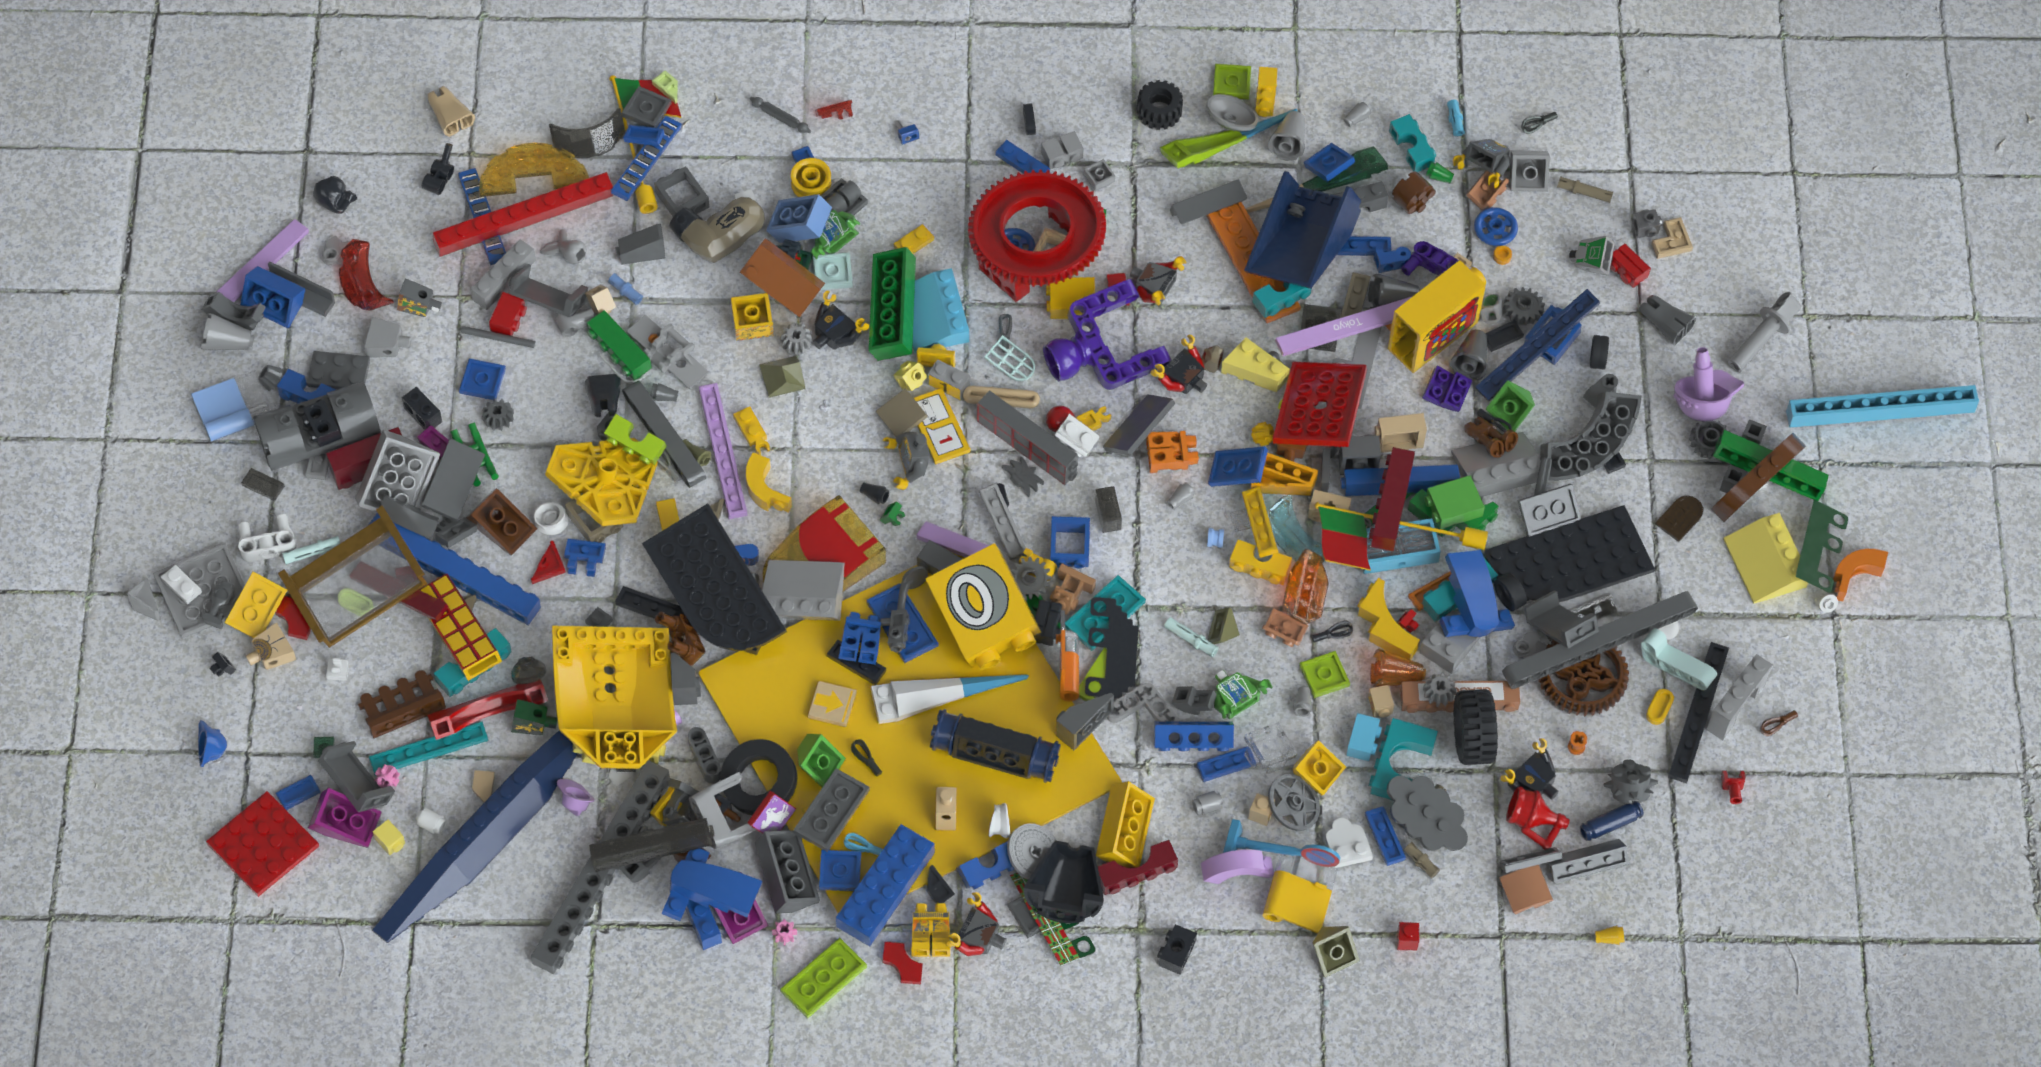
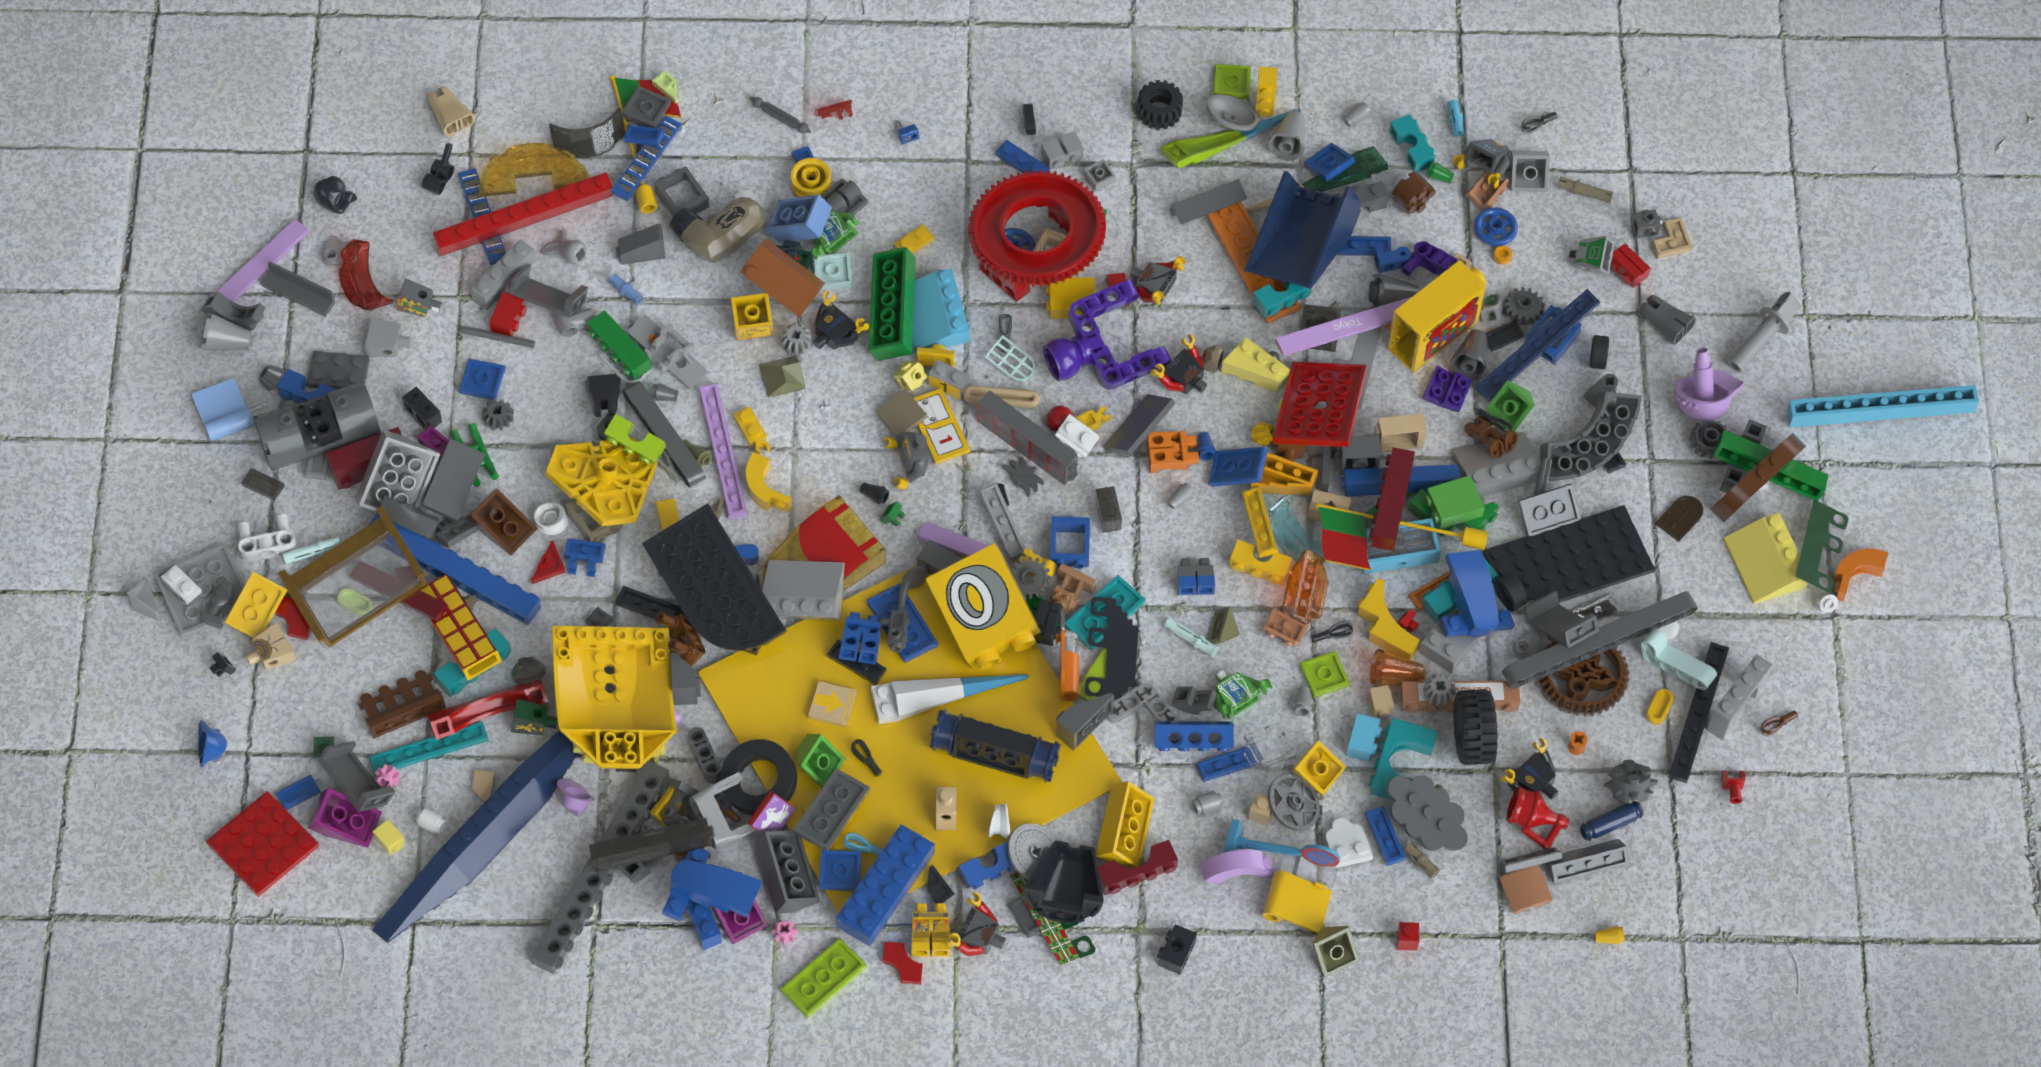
(277, 294): blue slope -> none
(337, 669): white tile -> none
(600, 299): tan brick -> none
(1187, 577): none -> hips
(1205, 447): none -> blue cone
(1215, 538): light blue wheel -> none
(1296, 210): dark grey bush -> none
(1356, 294): dark tan plate -> none

